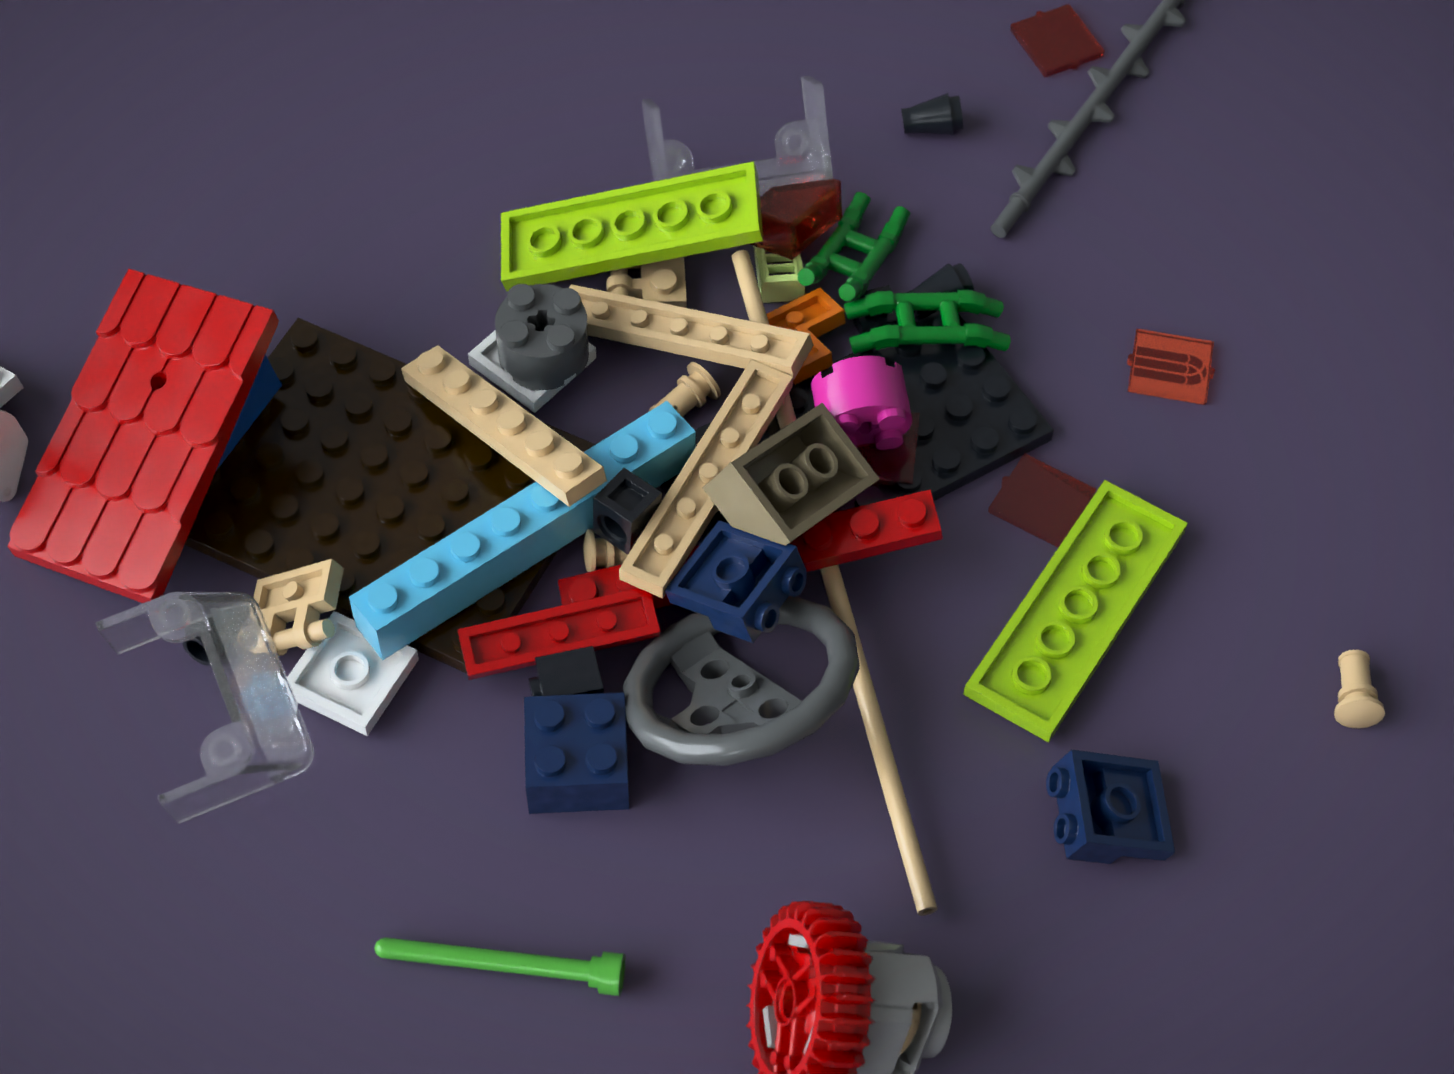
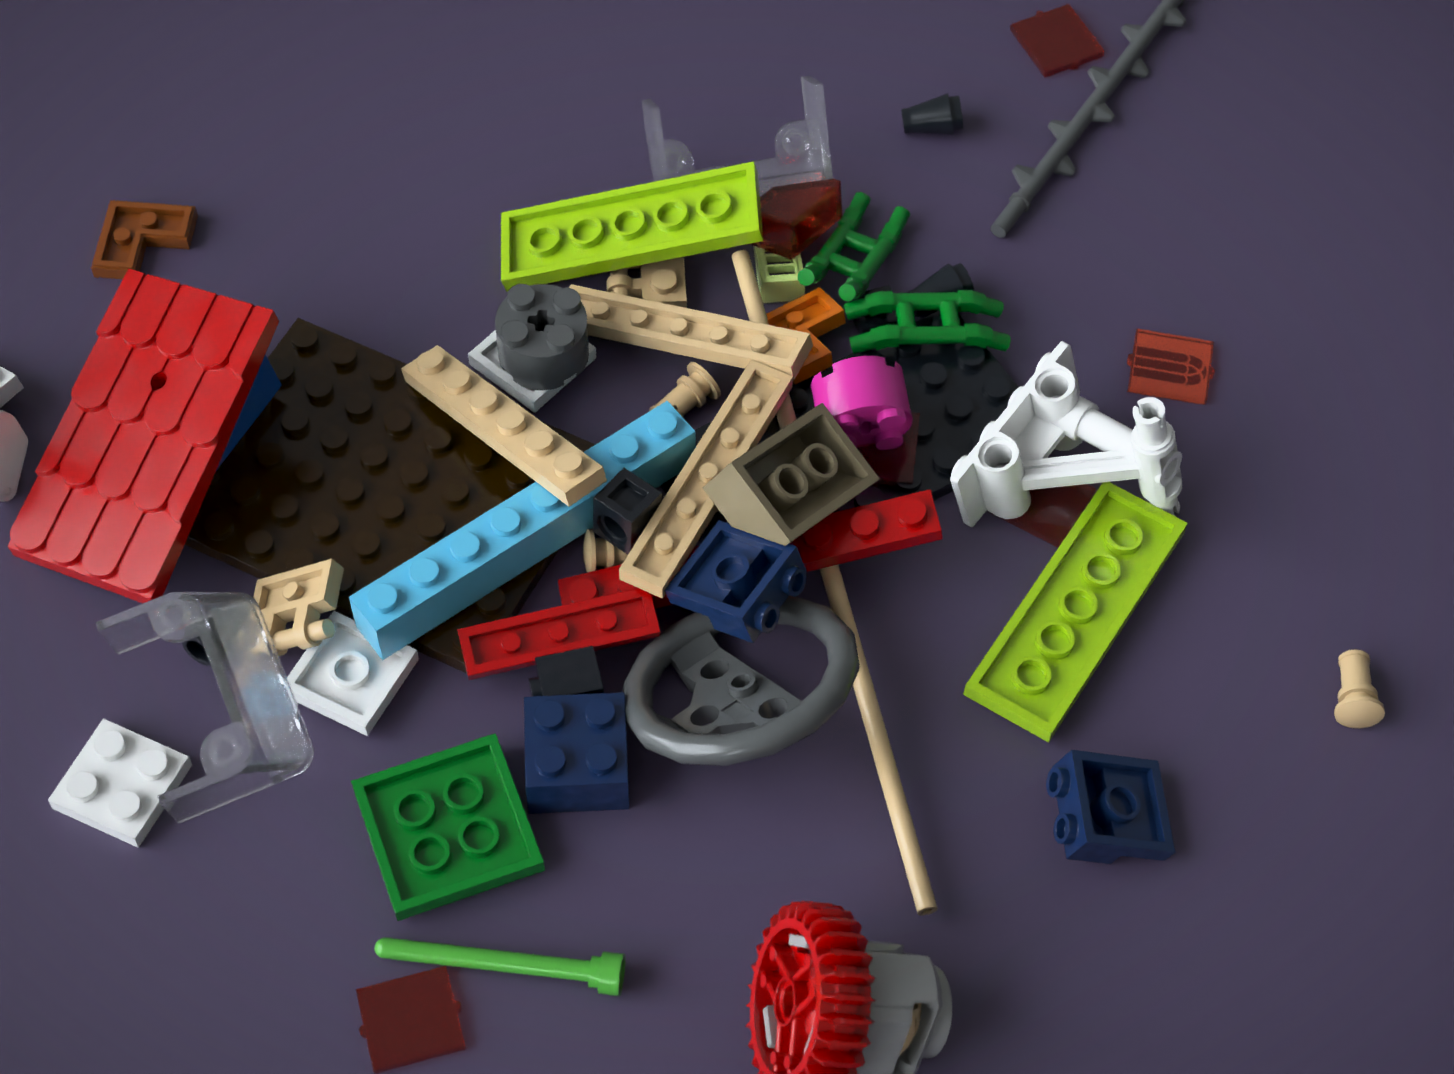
(119, 782): none -> white plate
(133, 227): none -> dark orange tile
(410, 1019): none -> clear red piece
(447, 826): none -> green plate
(1054, 416): none -> white plate

